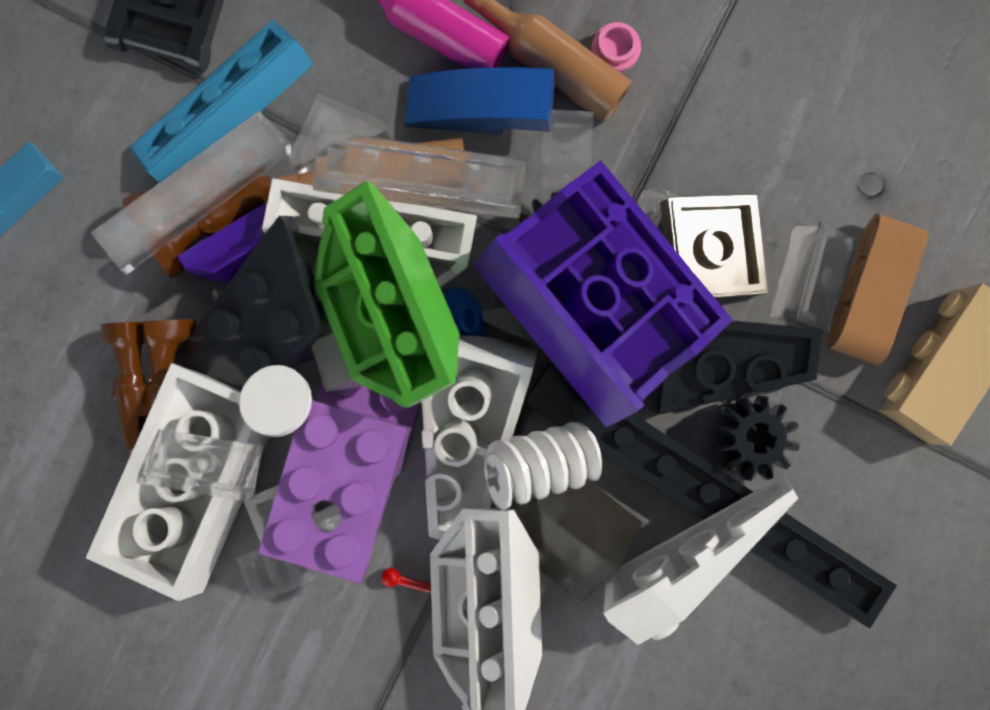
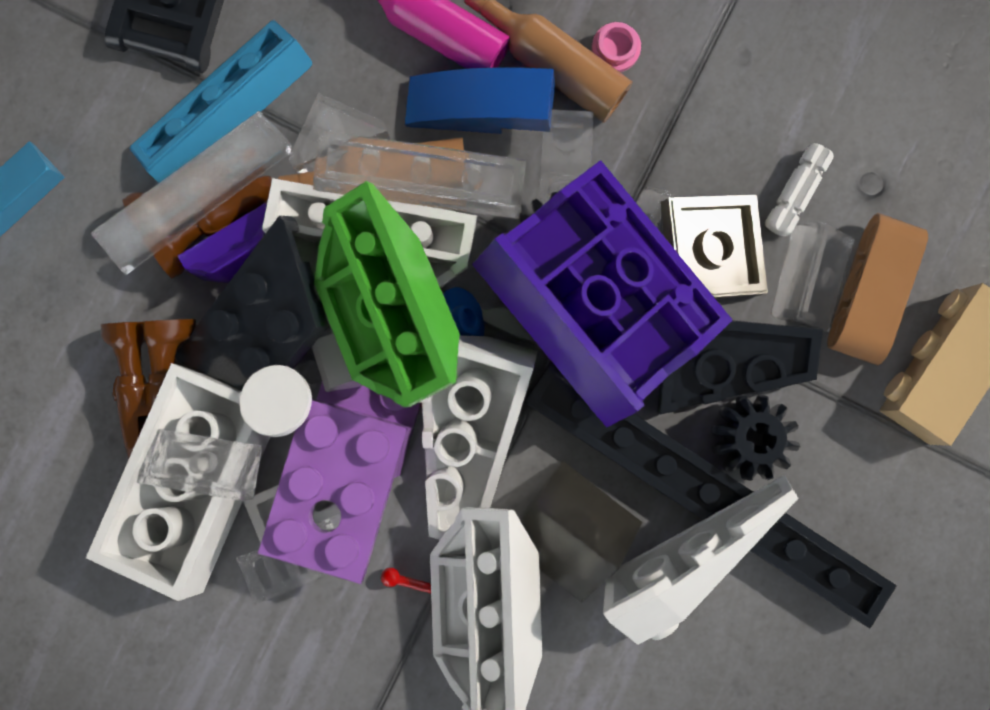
(541, 464): white piece -> none
(799, 189): none -> white axle

